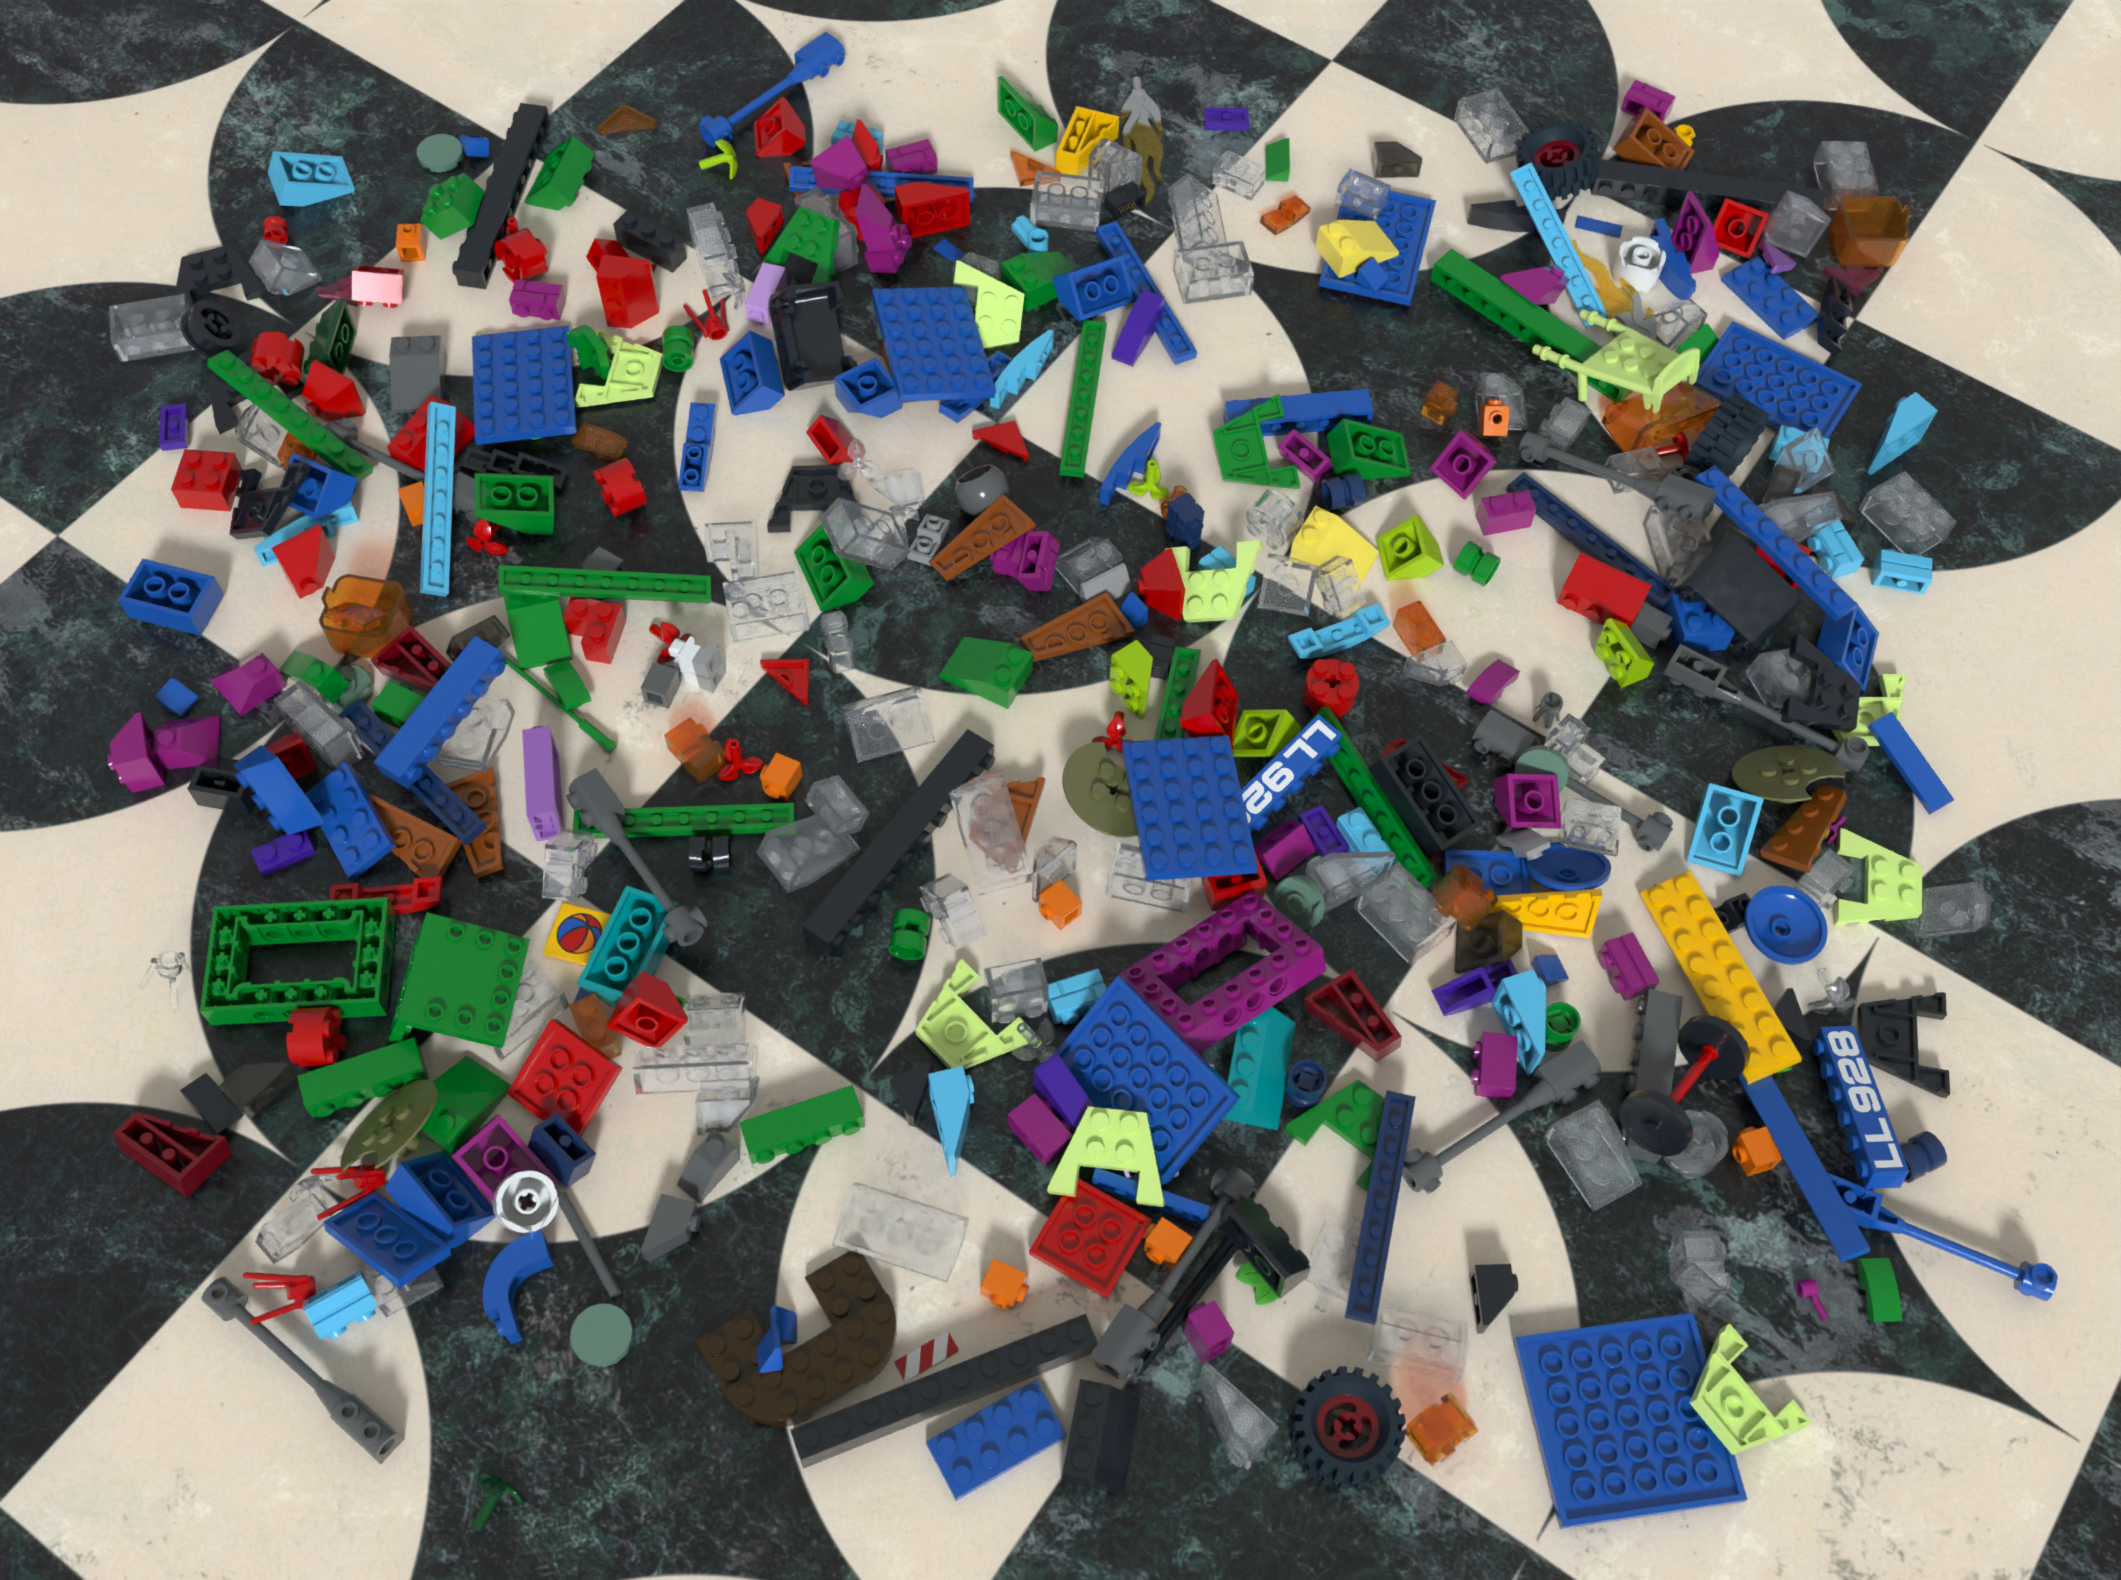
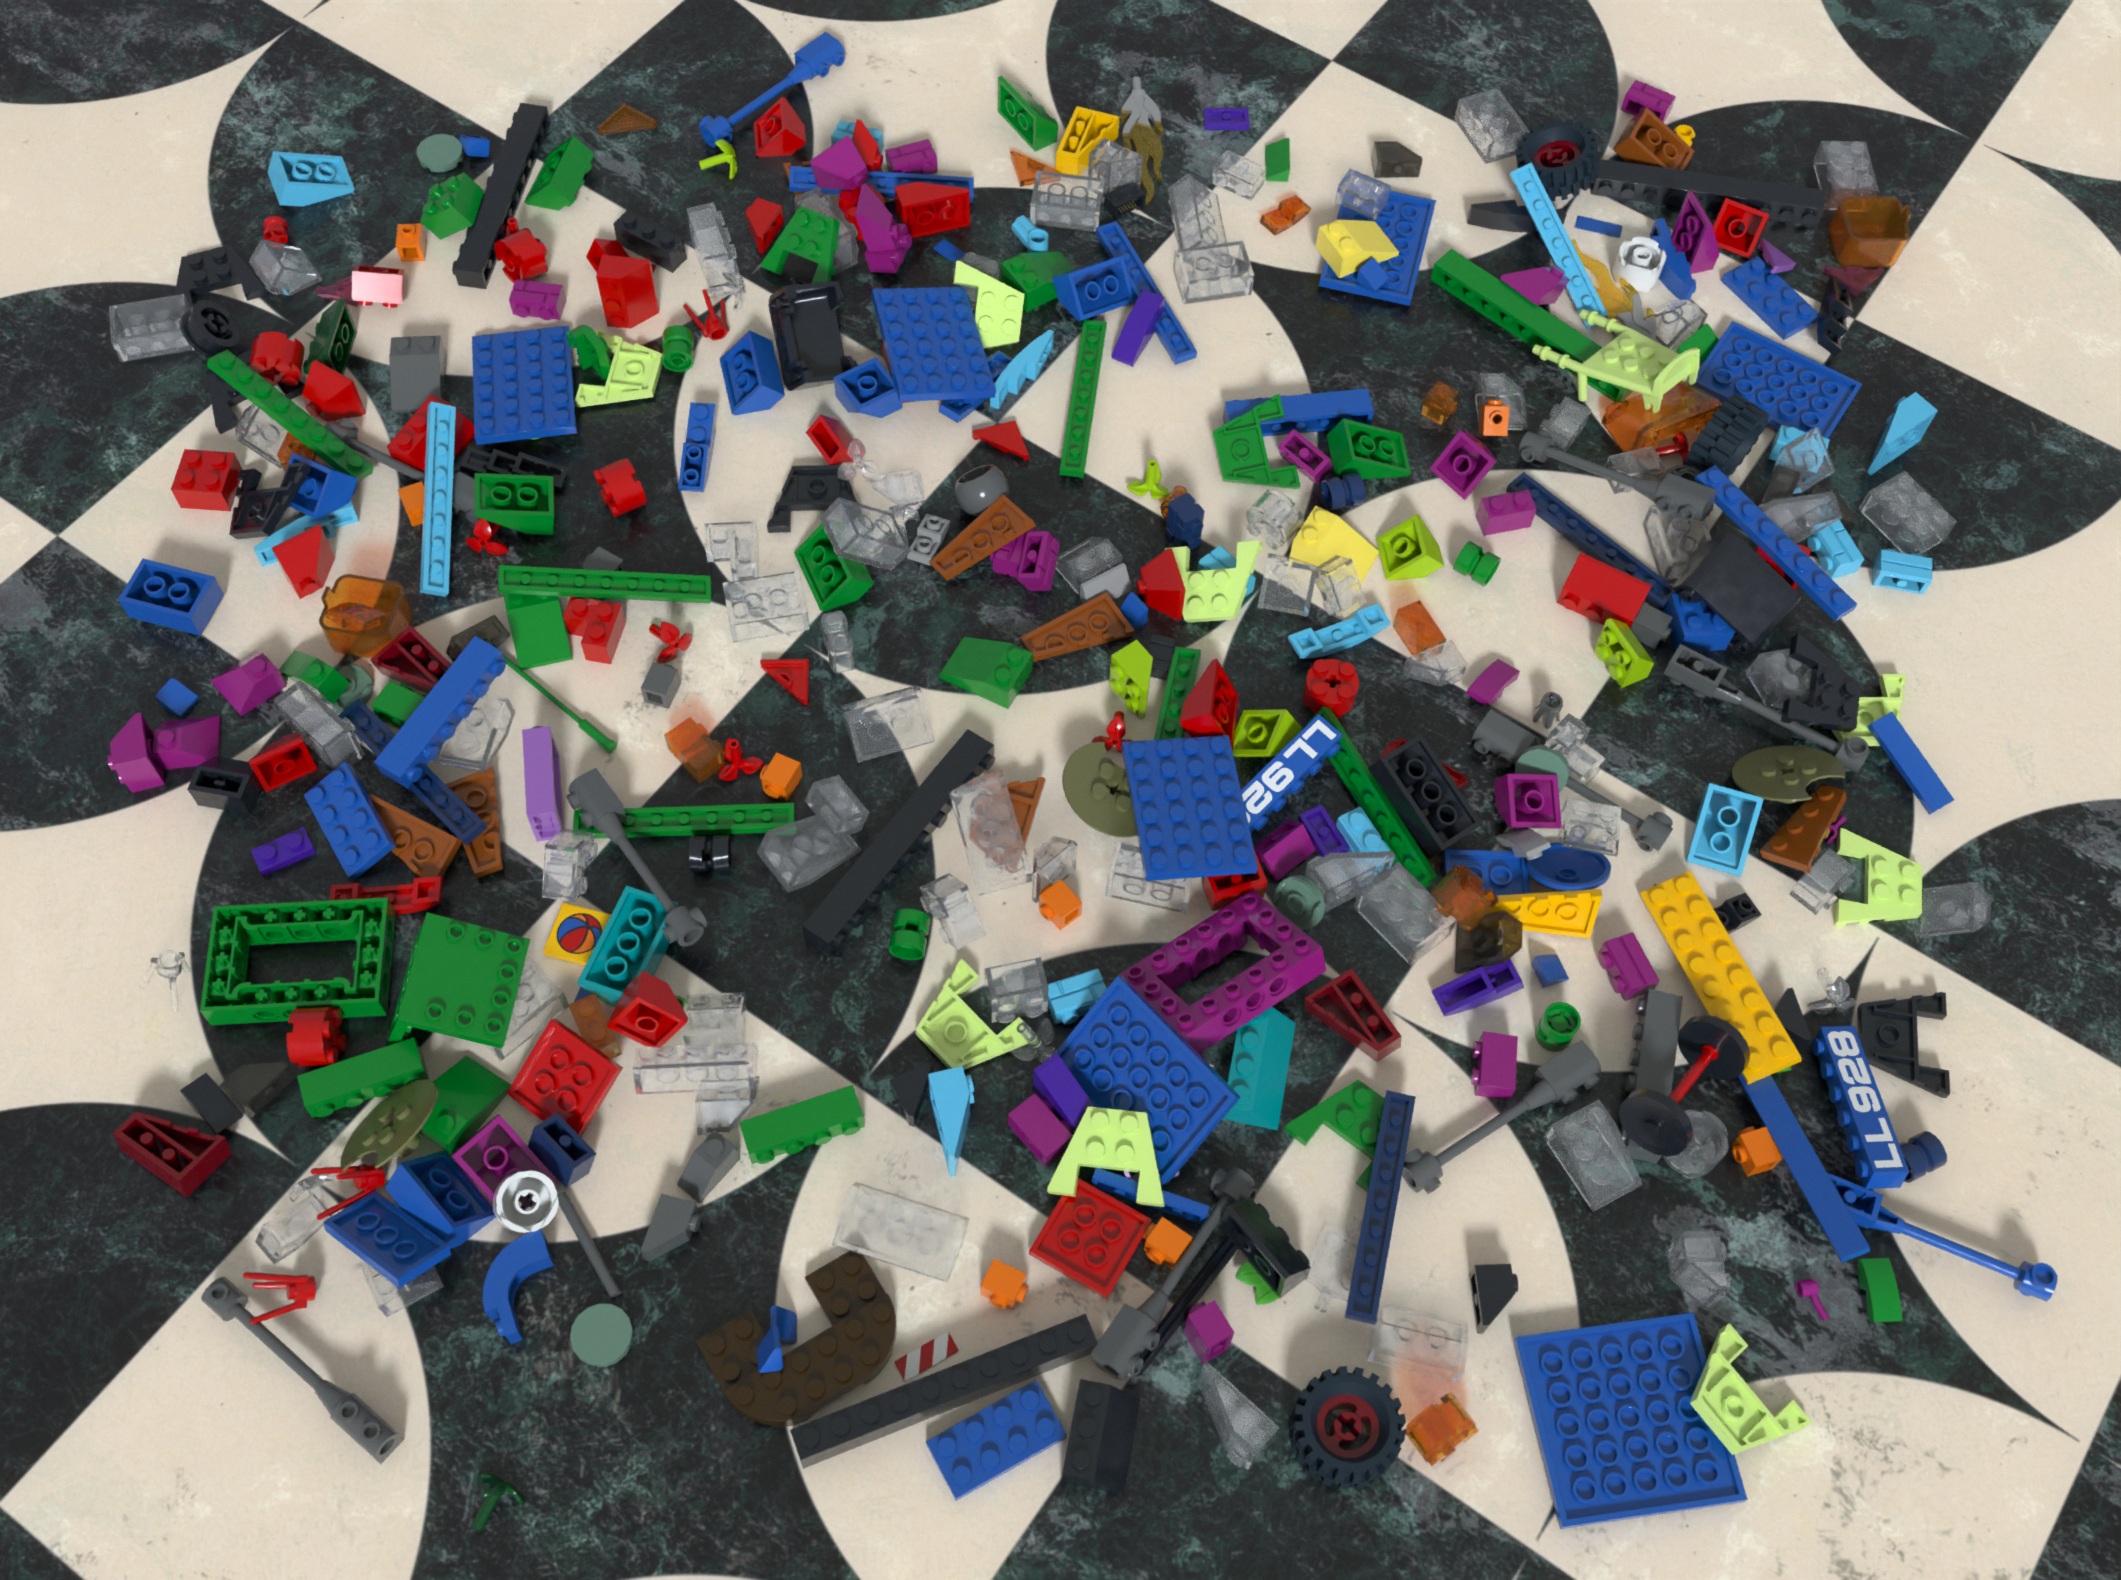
(174, 427): dark purple plate -> none
(276, 792): blue slope -> none
(340, 1306): medium azure brick -> none
(567, 684): green slope -> none
(600, 441): clear orange slope -> none
(698, 664): hips -> none
(768, 281): lavender brick -> none
(1131, 460): blue slope -> none
(1305, 1084): dark blue wheel -> none
(1522, 1013): medium azure slope -> none
(1795, 224): clear slope -> none
(1797, 919): blue dish -> none
(1850, 644): blue slope -> none

